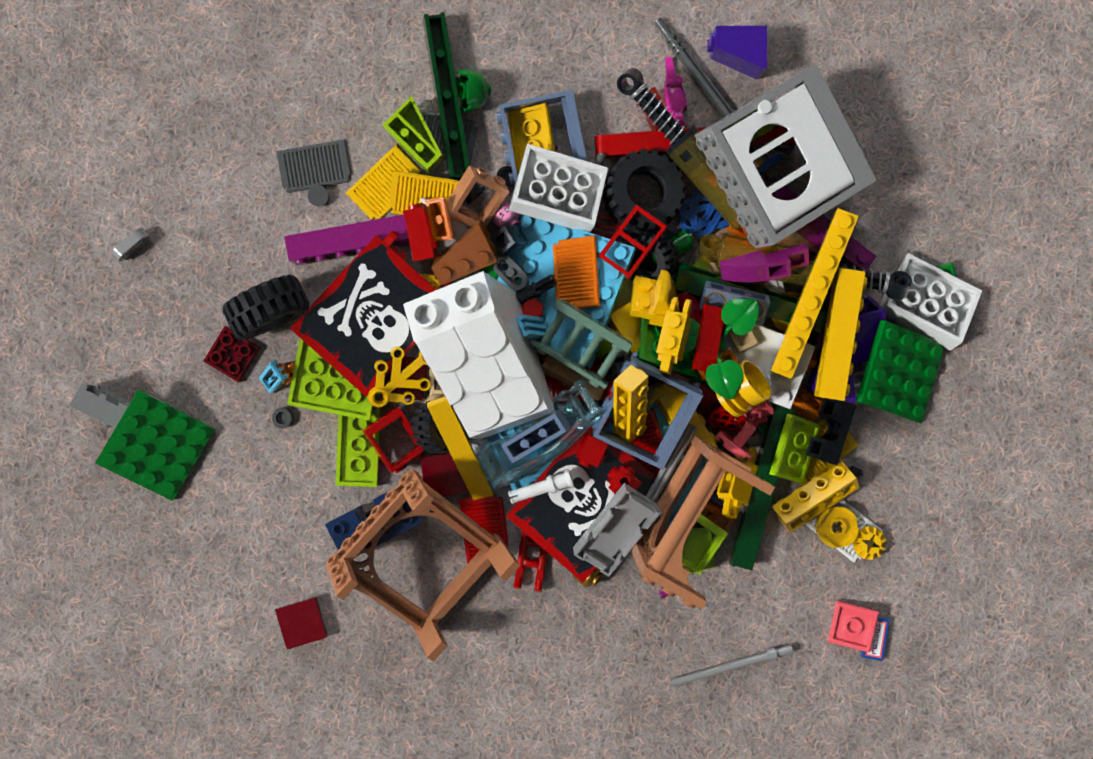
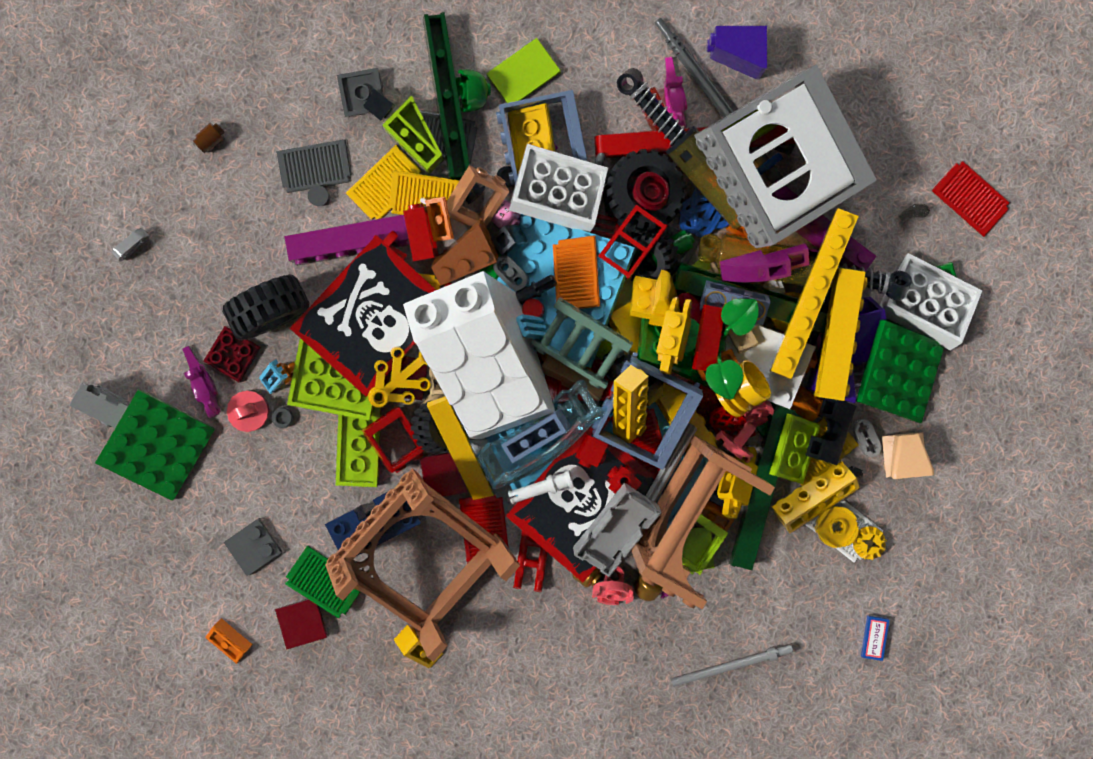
(201, 384): none -> magenta animal
(209, 137): none -> reddish brown brick
(228, 640): none -> orange slope
(248, 411): none -> coral tile
(253, 547): none -> dark grey plate
(312, 581): none -> green window
(356, 89): none -> dark grey plate
(378, 105): none -> black panel
(411, 647): none -> yellow slope
(523, 72): none -> lime tile
(613, 591): none -> coral tile
(646, 591): none -> pearl gold head
(651, 191): none -> dark red piece
(853, 626): coral tile -> none
(862, 440): none -> light grey beam
(906, 456): none -> light nougat piece
(915, 210): none -> clear smoke arm
(971, 198): none -> red window

